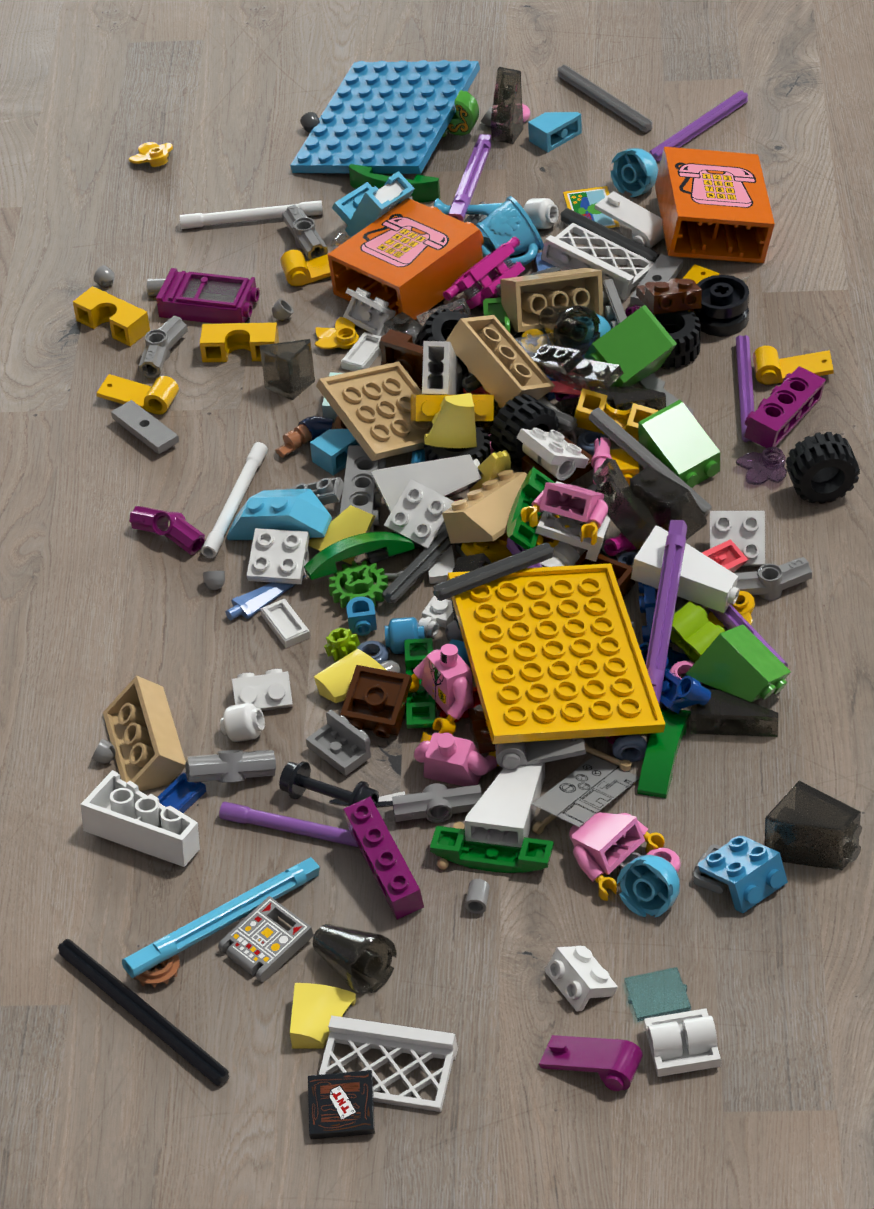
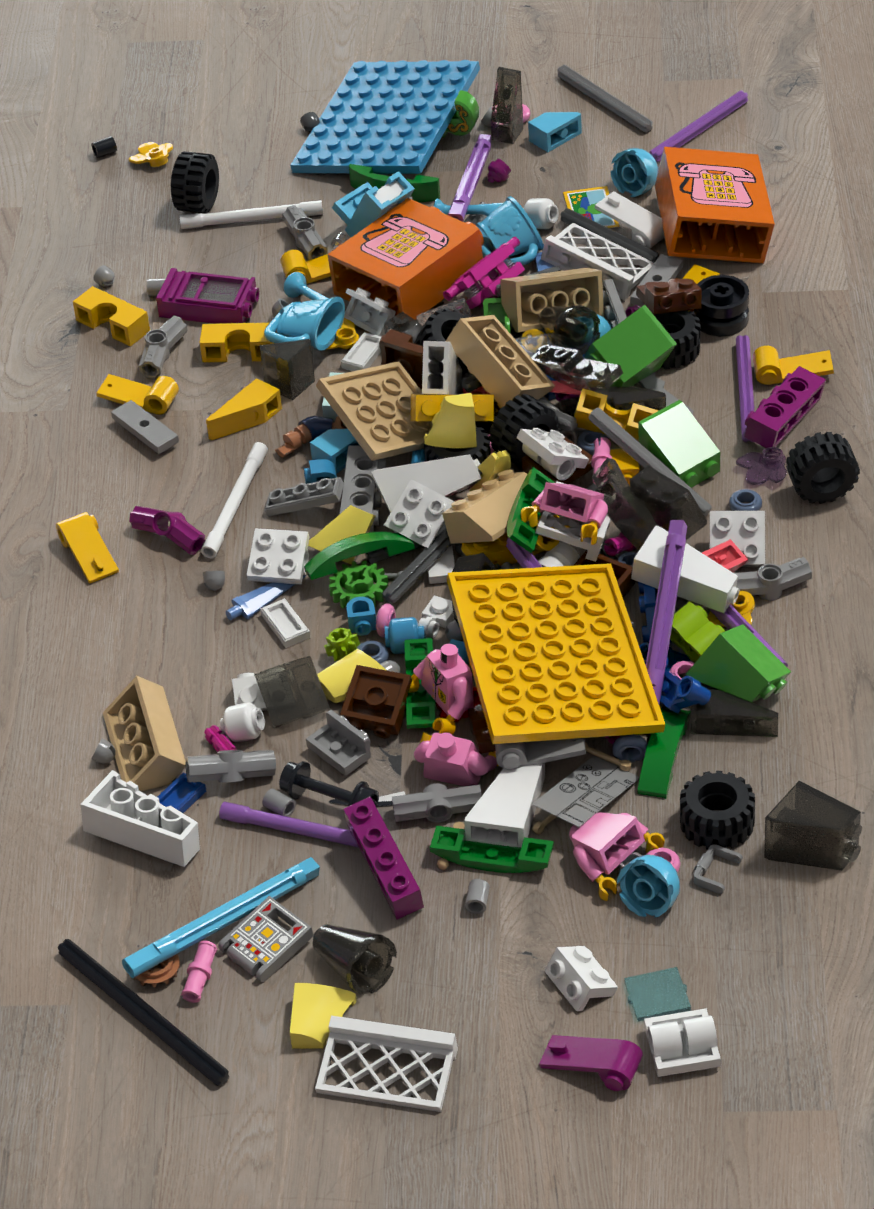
(87, 546): none -> yellow door
(104, 147): none -> black hinge
(194, 182): none -> black tyre
(199, 971): none -> bright pink pin
(218, 739): none -> dark pink axle
(245, 410): none -> yellow slope
(279, 803): none -> light grey hinge
(281, 511): medium azure wedge -> none
(292, 691): none -> clear smoke slope
(306, 320): none -> medium azure piece
(319, 470): none -> dark azure plate
(341, 1104): black tile -> none
(383, 618): none -> bright pink piece
(493, 571): dark grey axle -> none
(498, 171): none -> magenta plate
(712, 793): none -> black tyre
(745, 495): none -> sand blue piece
(748, 870): dark azure bracket -> none

